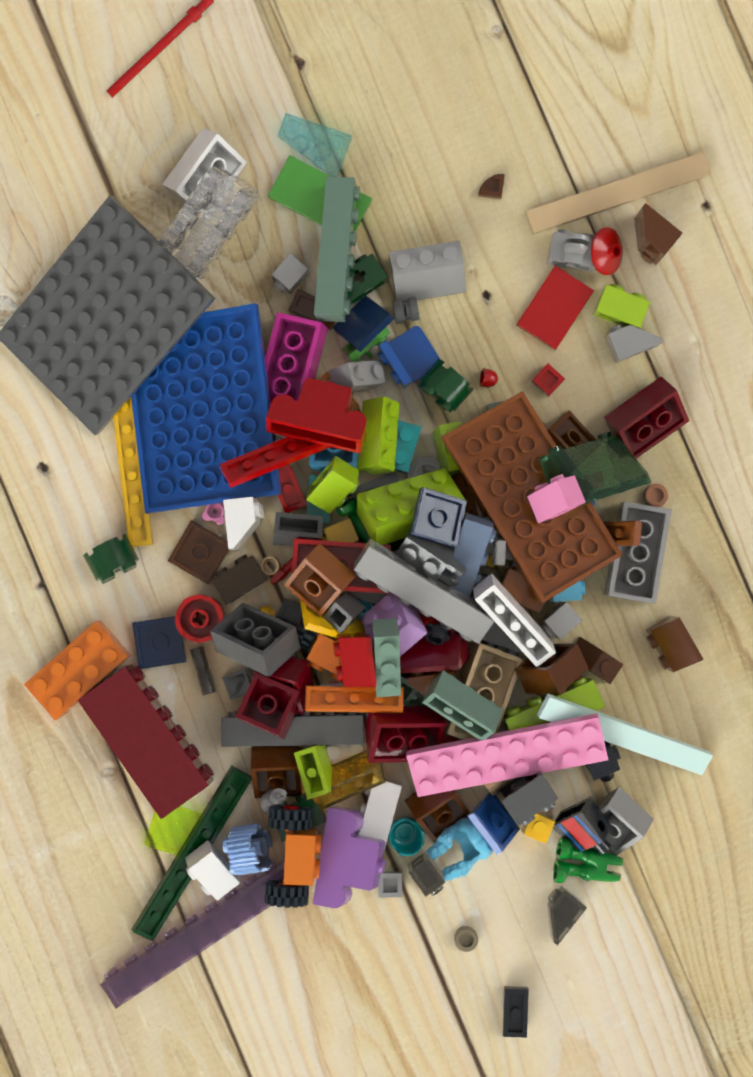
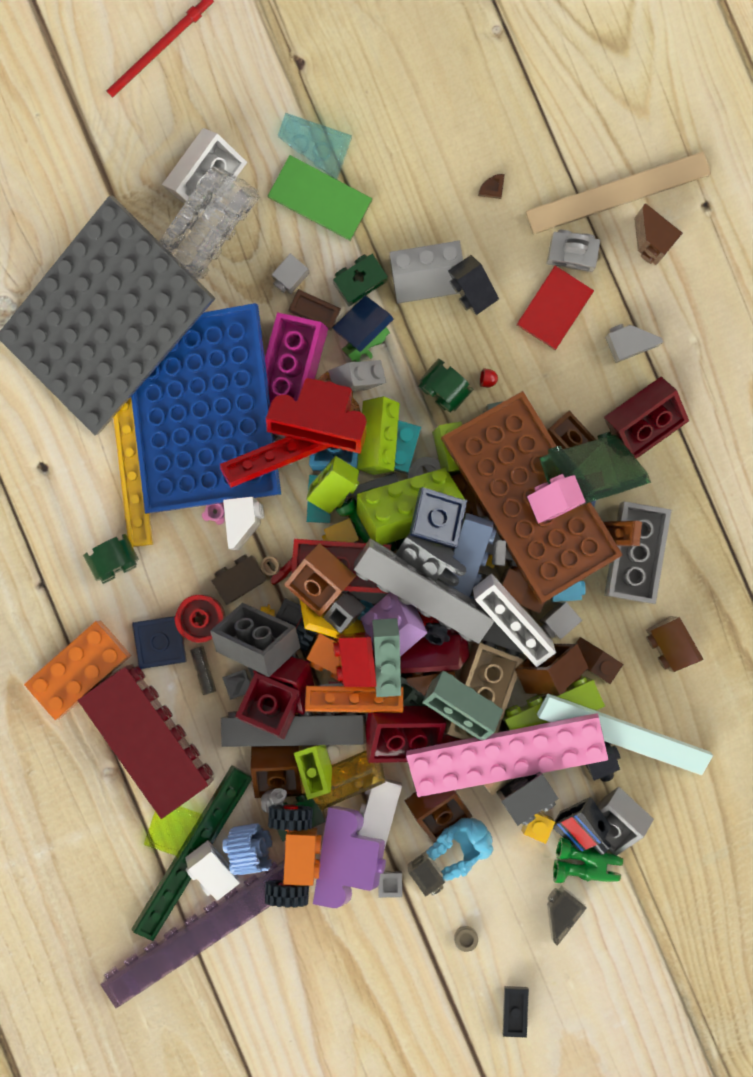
(199, 552): reddish brown tile -> none
(291, 494): red plate -> none
(296, 526): dark grey brick -> none
(336, 249): sand green brick -> none
(406, 836): teal hair -> none
(408, 356): blue bracket -> none
(411, 310): dark grey wheel -> none
(473, 285): none -> black brick
(494, 823): blue tile -> none
(548, 380): red plate -> none
(606, 251): red dish -> none
(621, 307): lime brick -> none
(655, 495): nougat tile -> none

